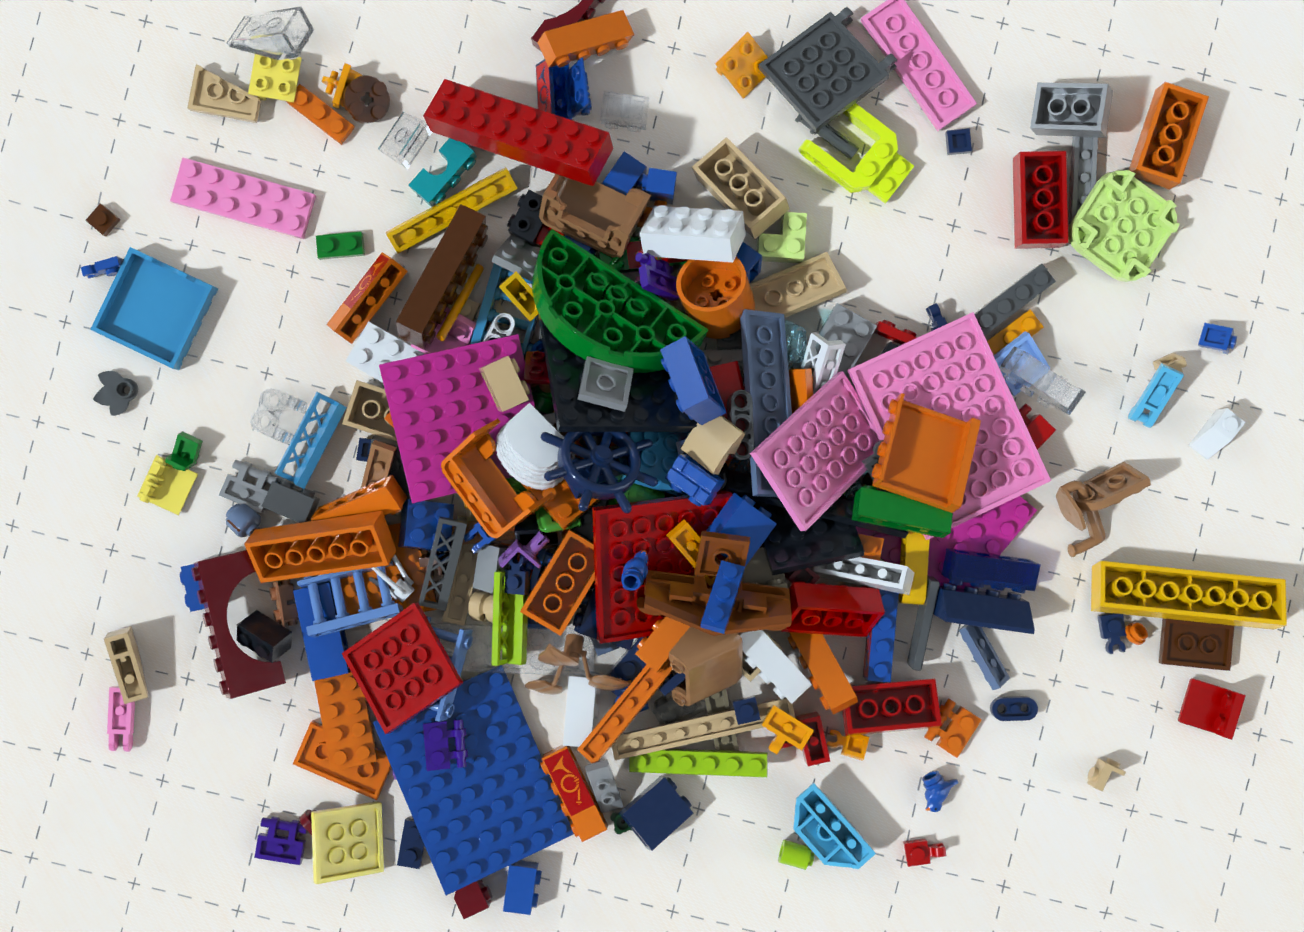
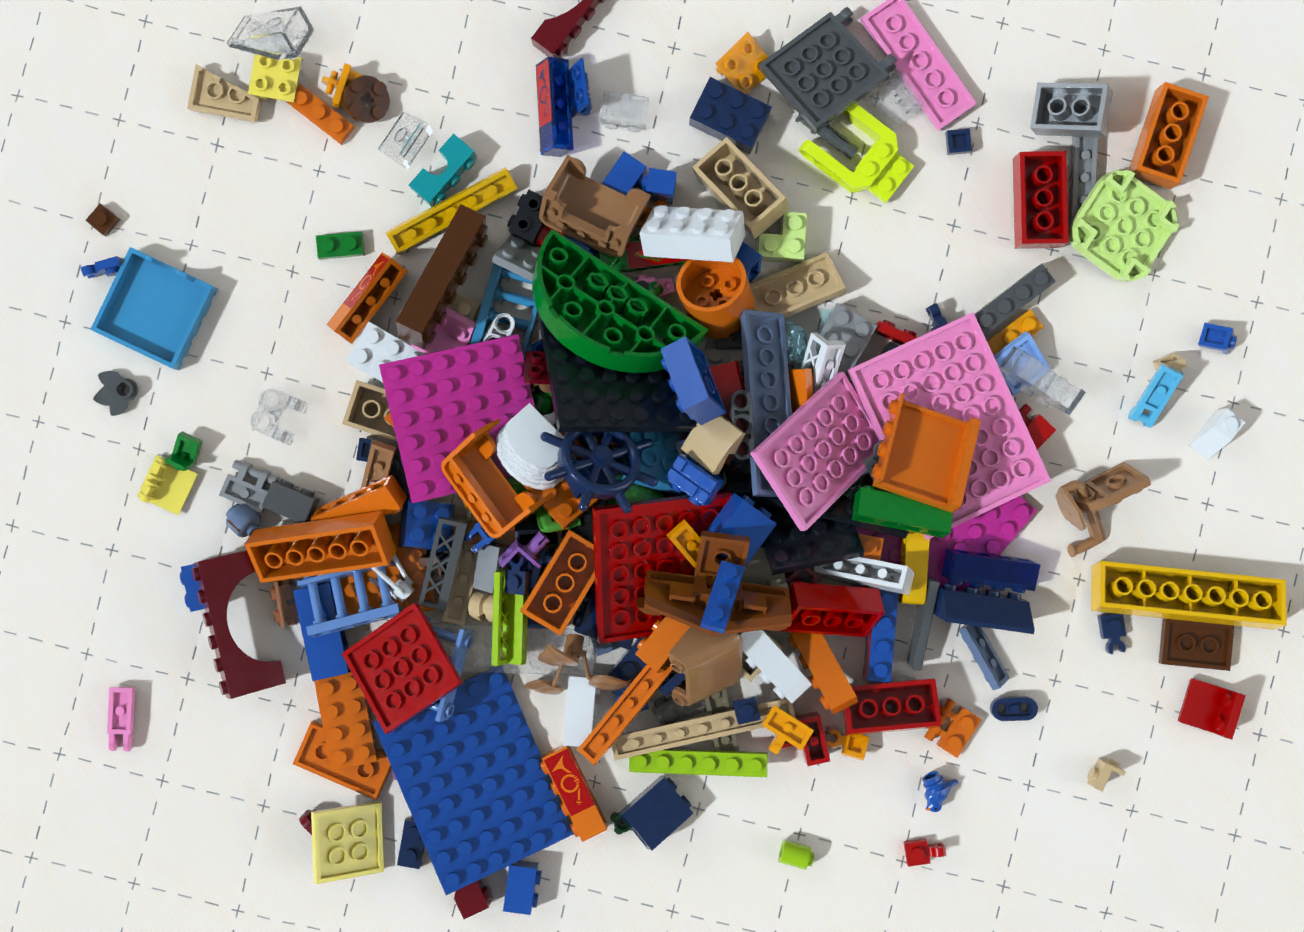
(126, 664): tan slope -> none
(243, 198): bright pink plate -> none
(264, 636): black brick -> none
(281, 848): dark purple plate -> none
(318, 444): dark azure fence -> none
(437, 747): dark purple plate -> none
(459, 303): light orange bar -> none
(504, 383): tan brick -> none
(519, 132): red brick -> none
(520, 295): yellow slope -> none
(585, 39): orange brick -> none
(604, 786): light grey plate -> none
(605, 384): light grey plate -> none
(635, 571): blue animal -> none
(657, 277): dark purple plate -> none
(729, 114): none -> dark blue brick
(829, 831): medium azure wedge -> none
(893, 101): none -> clear hinge
(1136, 633): orange plate -> none

